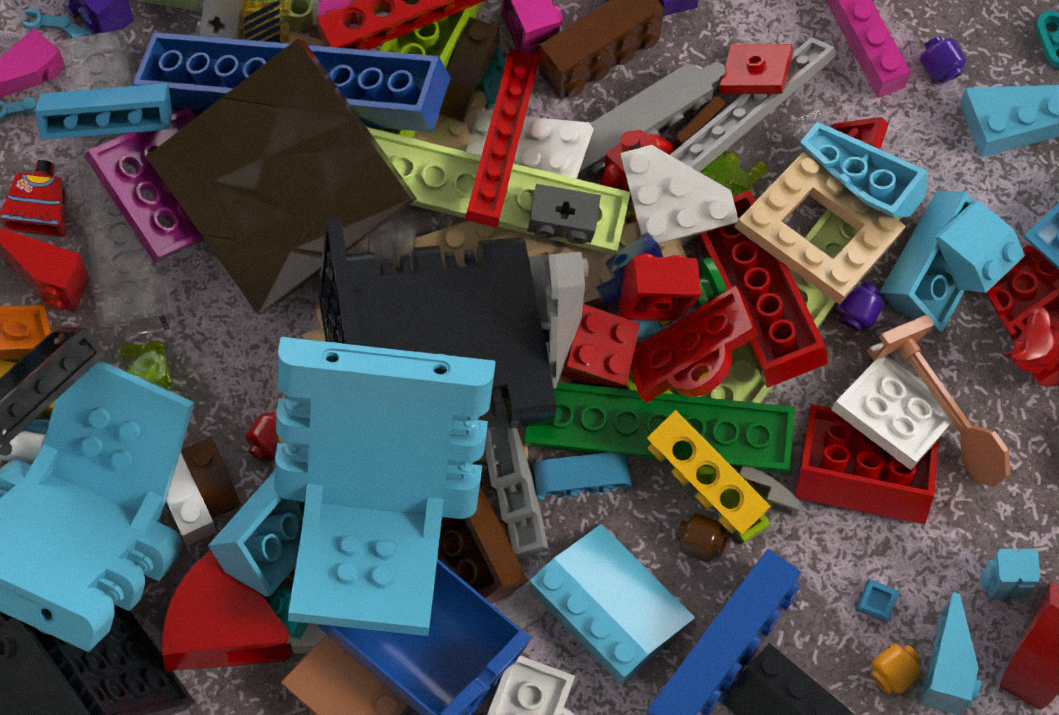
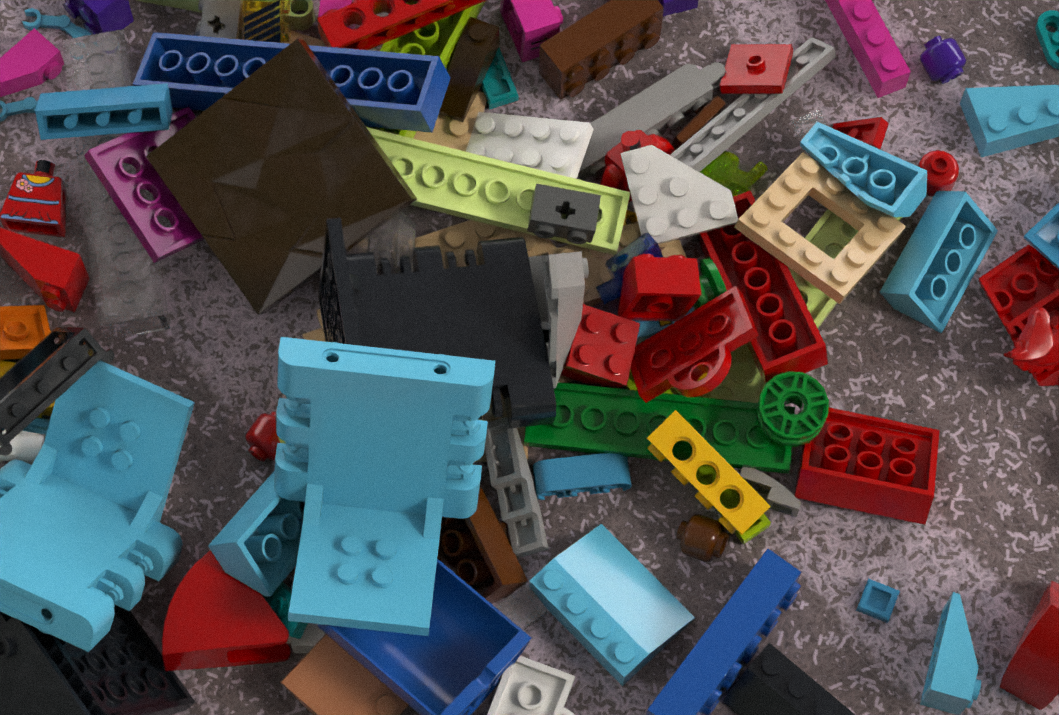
(151, 362): clear neon green piece -> none
(188, 506): white slope -> none
(211, 477): reddish brown slope -> none
(502, 139): red plate -> none
(798, 390): none -> green wheel
(860, 307): dark purple head -> none
(894, 411): white plate -> none
(896, 668): light orange head -> none
(941, 171): none -> red head
(978, 248): medium azure slope -> none
(981, 448): nougat piece -> none
(1011, 574): medium azure brick -> none

